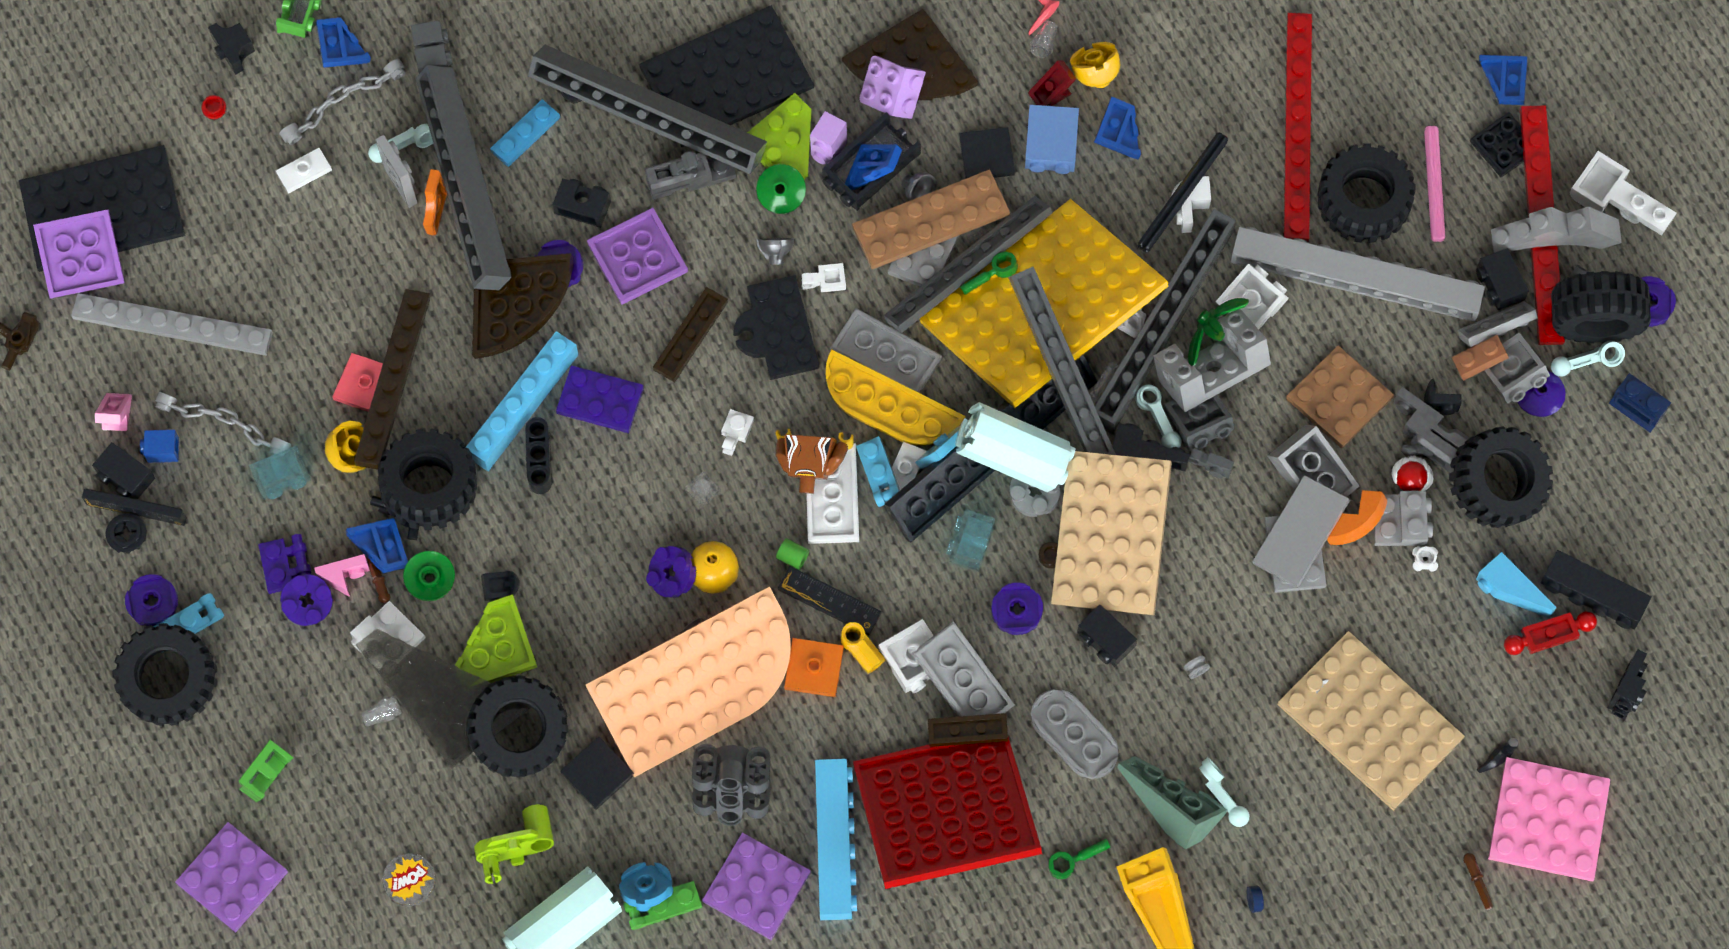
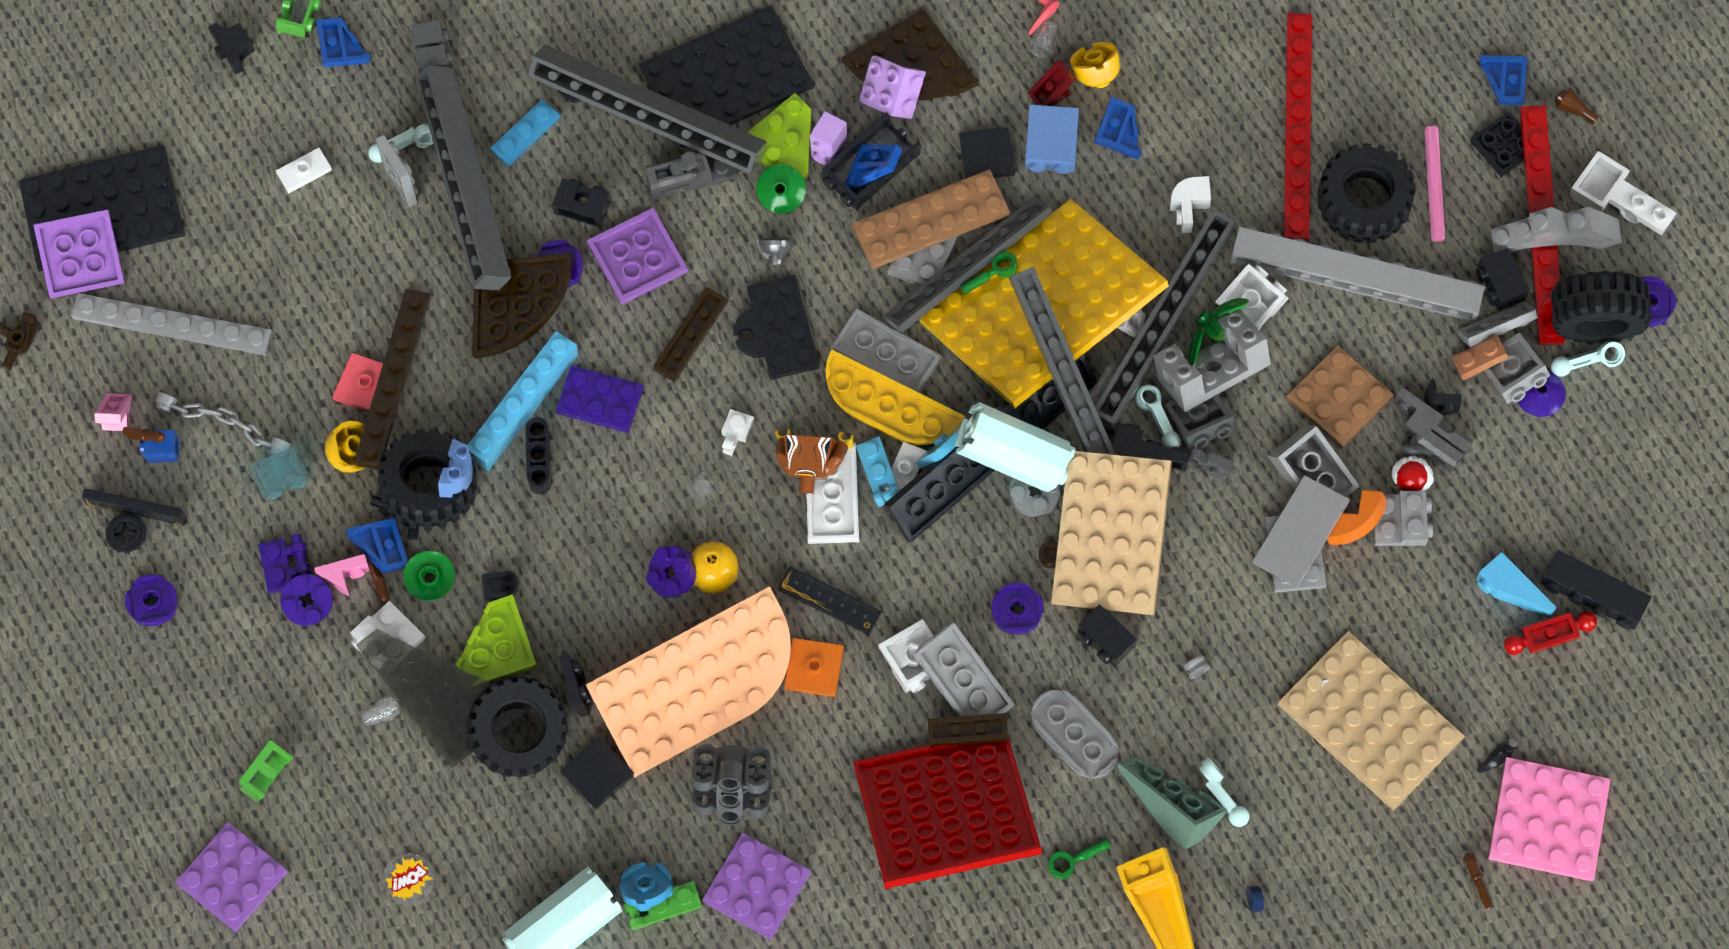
(123, 472): black brick -> none
(136, 655): black tyre -> none
(144, 434): none -> reddish brown piece
(190, 618): medium azure plate -> none
(213, 107): red plate -> none
(392, 70): light grey piece -> none
(435, 201): orange tile -> none
(460, 470): none -> medium blue cylinder
(515, 845): lime piece -> none
(574, 676): none -> black tile
(792, 554): bright green gear -> none
(829, 278): white plate -> none
(833, 839): medium azure brick -> none
(862, 649): yellow piece -> none
(918, 185): flat silver piece -> none
(971, 540): clear light blue brick -> none
(1182, 192): black axle -> none
(1430, 553): white plate -> none
(1529, 466): black tyre -> none
(1571, 103): none -> reddish brown cone
(1629, 690): black plate -> none
(1640, 402): dark blue window -> none

